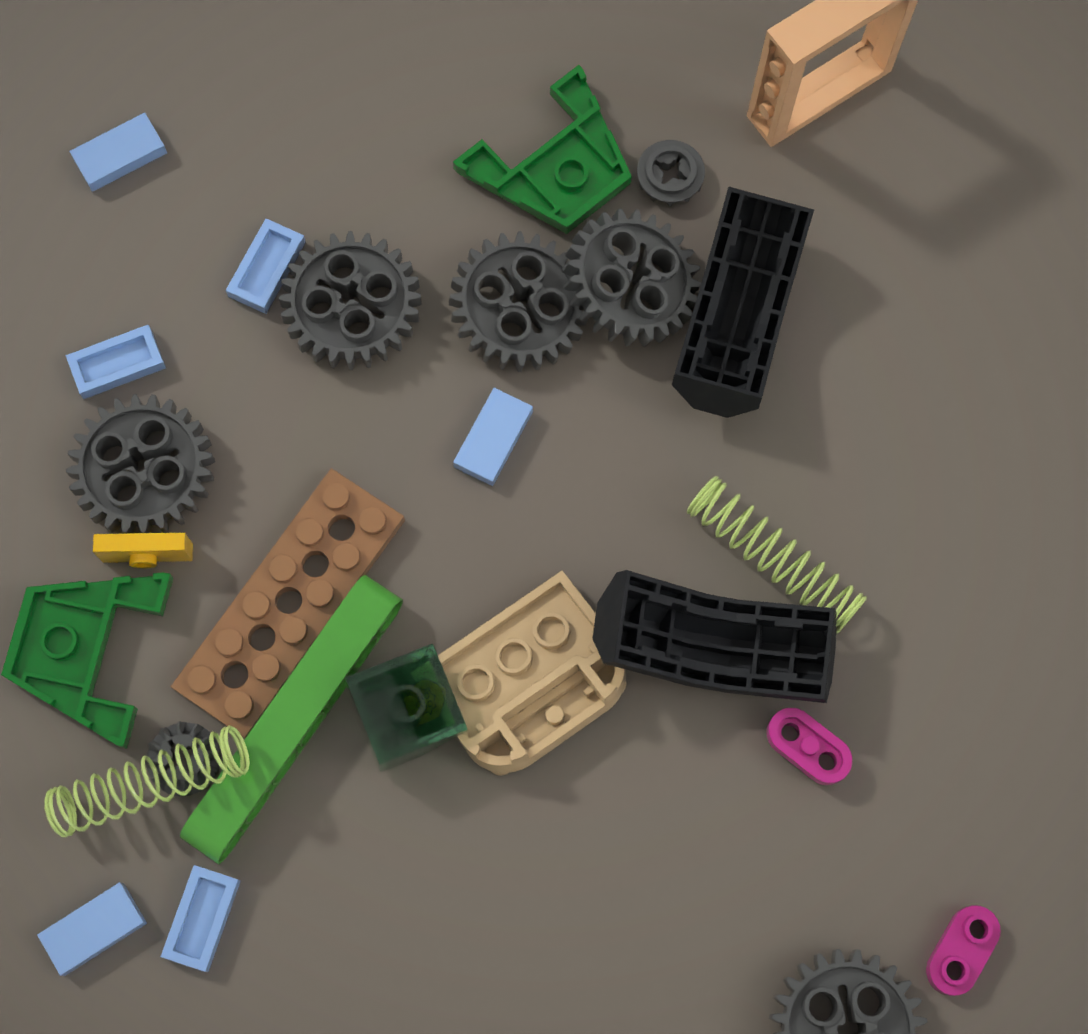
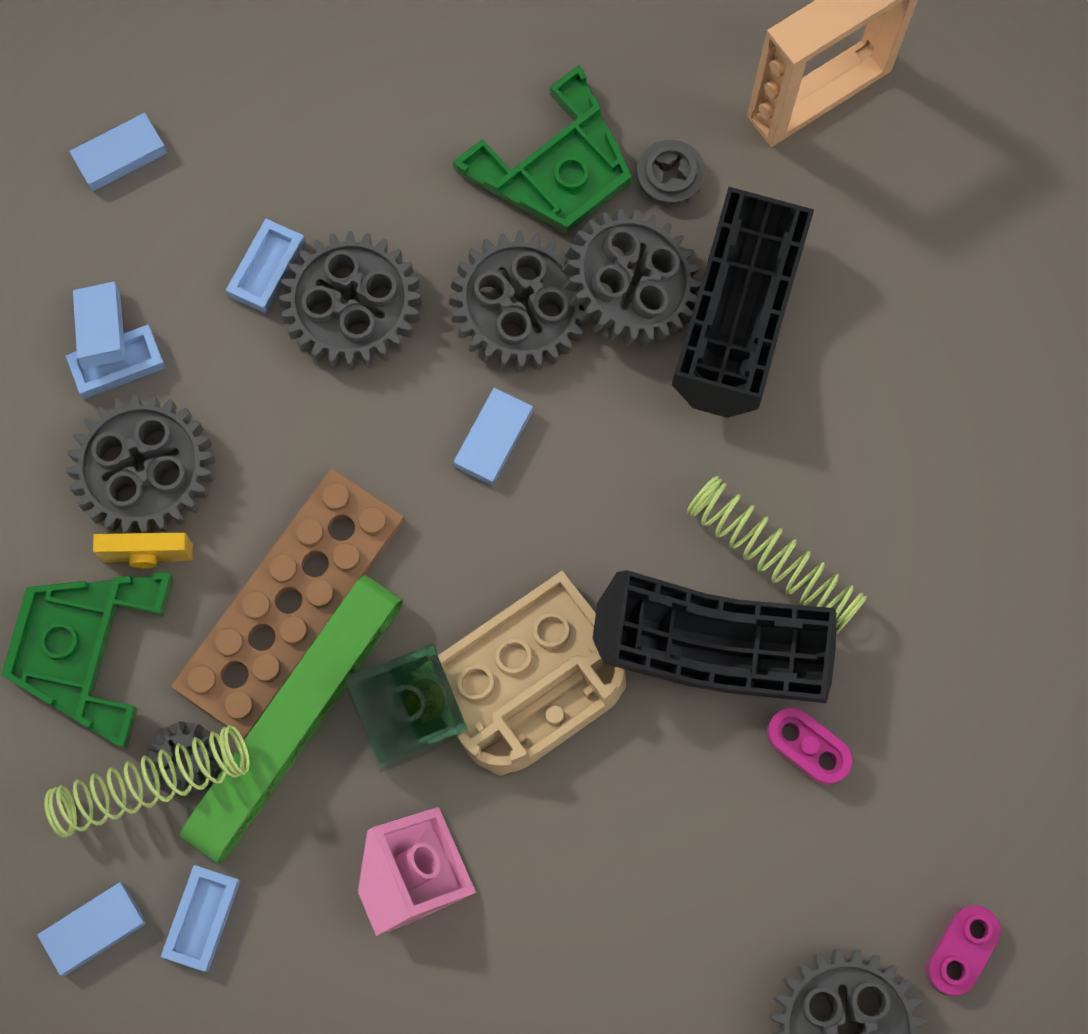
(98, 325): none -> light blue tile
(410, 871): none -> bright pink slope

